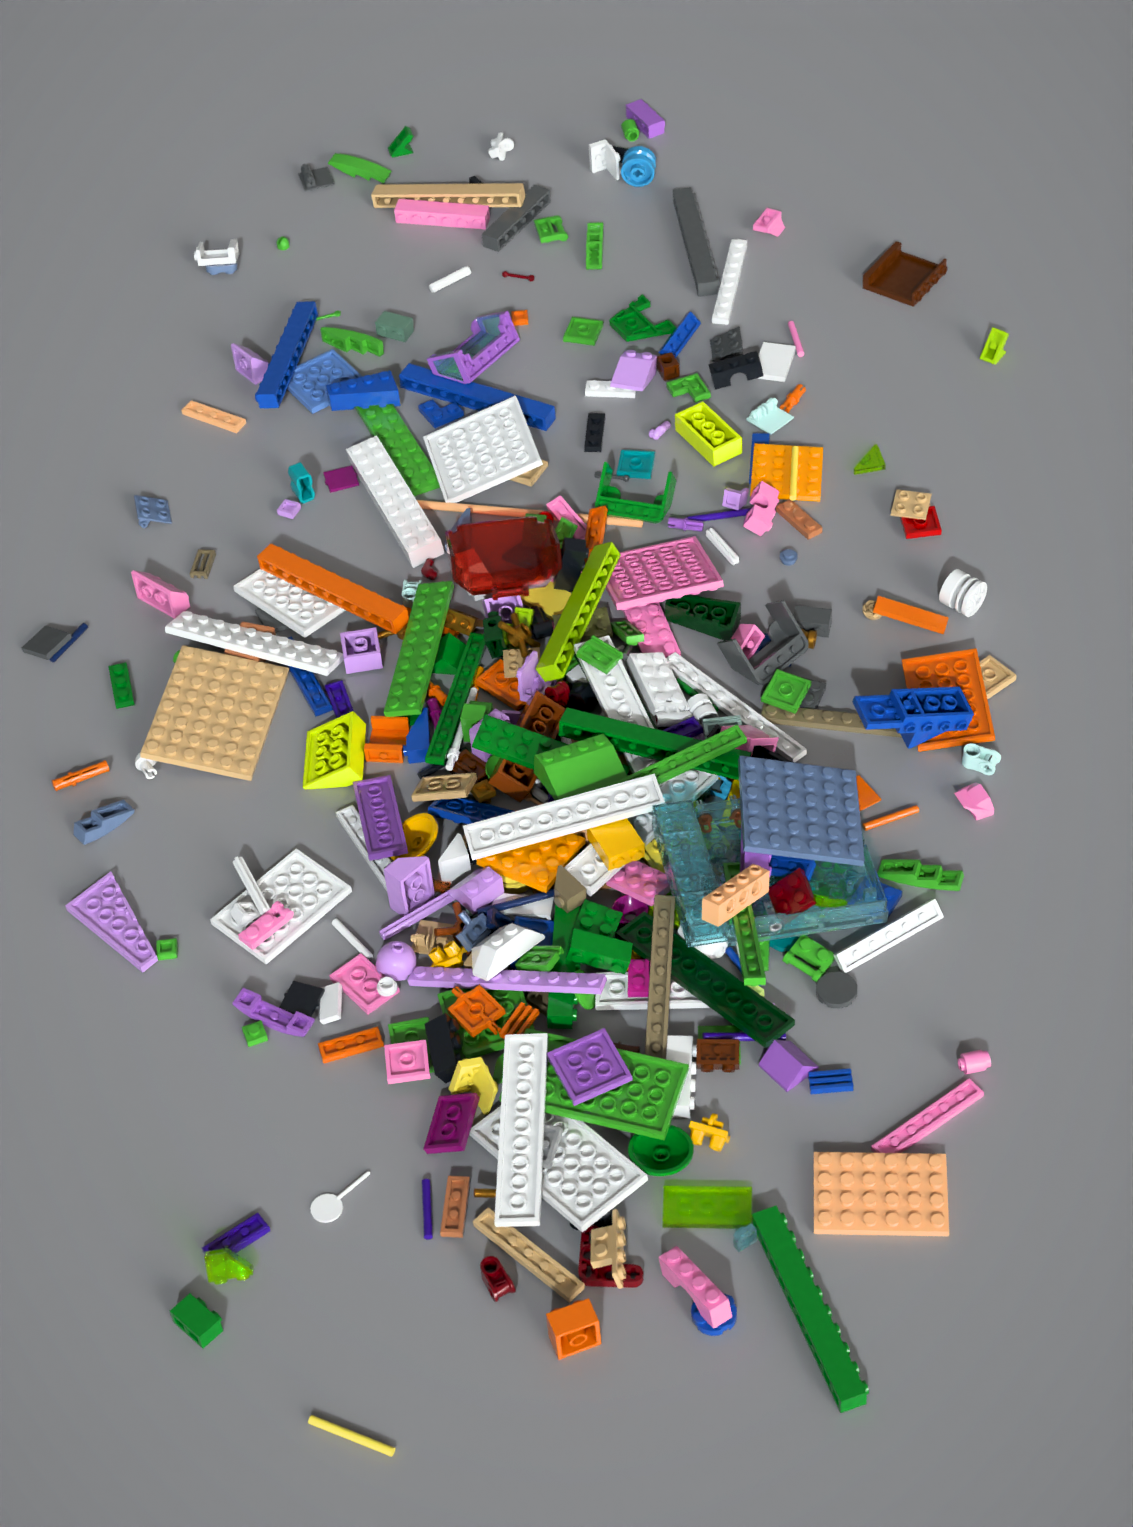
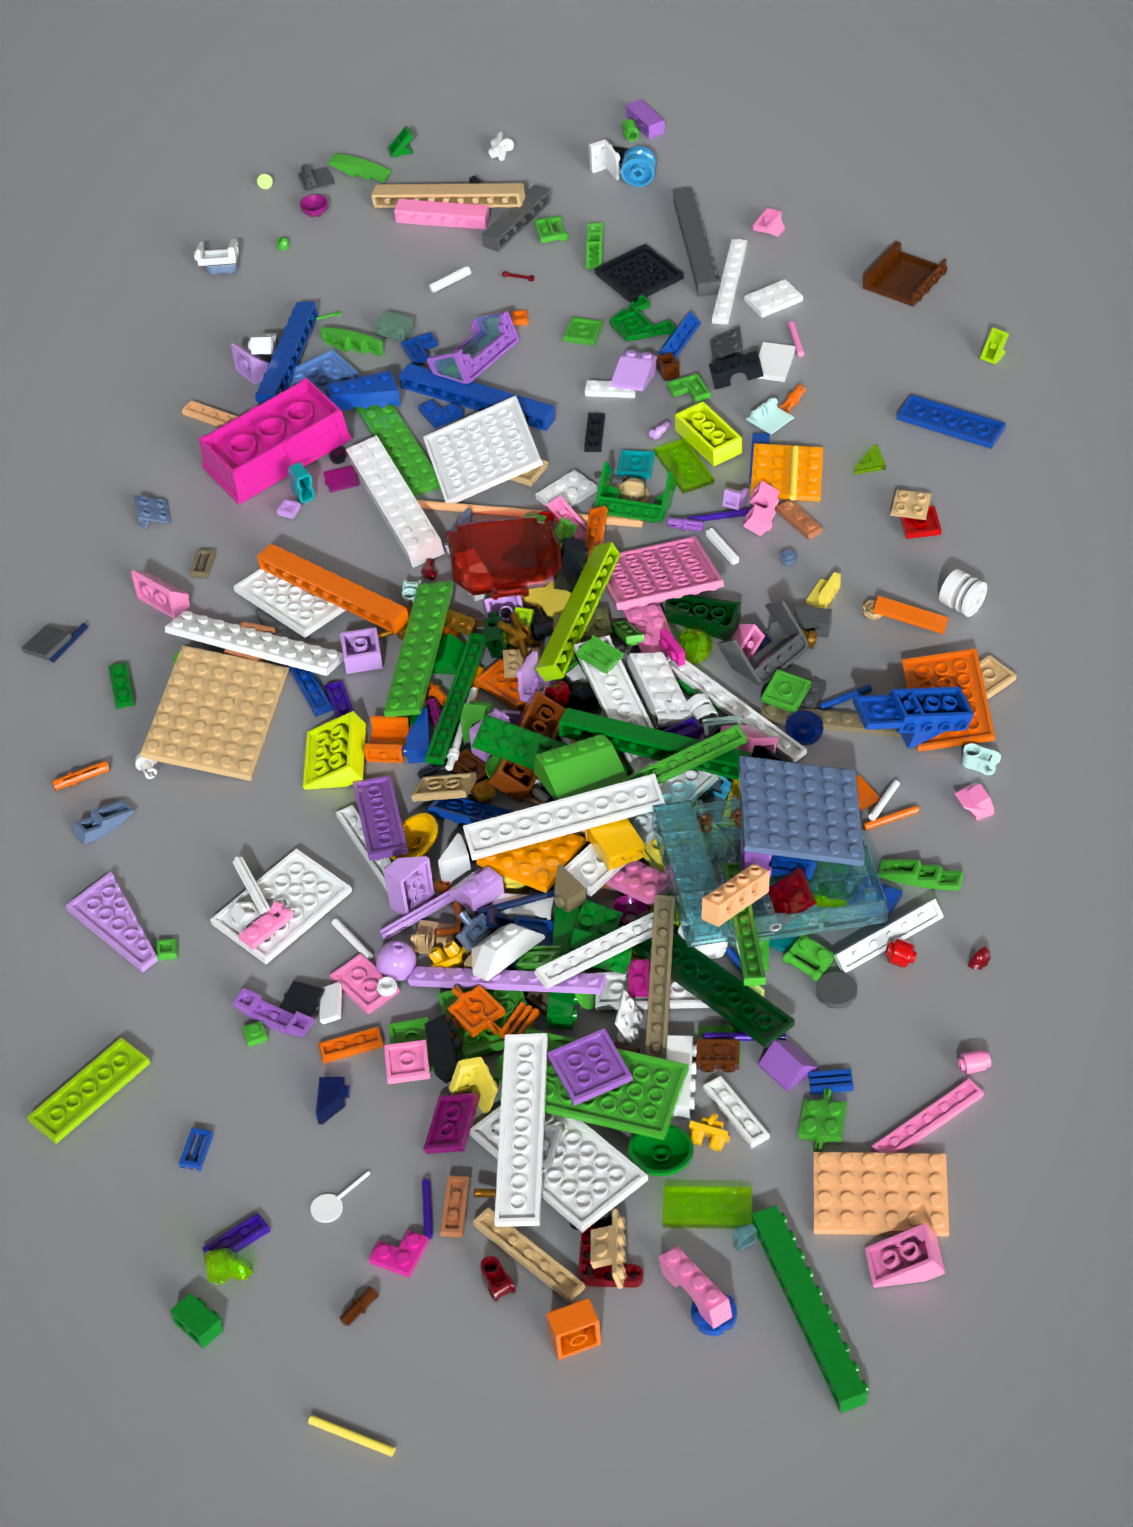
(88, 1090): none -> lime plate
(186, 1152): none -> blue tile
(263, 343): none -> white arch
(264, 181): none -> yellowish green plate
(270, 437): none -> dark pink piece
(314, 205): none -> magenta piece
(331, 1097): none -> clear blue slope
(337, 456): none -> plate
(359, 1306): none -> reddish brown axle
(401, 1259): none -> dark pink plate
(416, 347): none -> blue plate
(572, 488): none -> white plate
(595, 952): none -> white plate
(628, 1020): none -> white hinge
(633, 490): none -> tan piece
(638, 273): none -> black plate
(672, 647): none -> dark pink plate
(685, 465): none -> clear neon green tile
(696, 645): none -> clear neon green cylinder
(736, 1111): none -> white tile
(773, 298): none -> white plate
(804, 720): none -> clear blue dish
(822, 1120): none -> bright green plate
(824, 591): none -> light yellow panel
(845, 697): none -> blue bar
(884, 799): none -> white bar
(900, 952): none -> red head
(905, 1258): none -> bright pink slope
(951, 421): none -> blue plate
(980, 959): none -> dark red piece

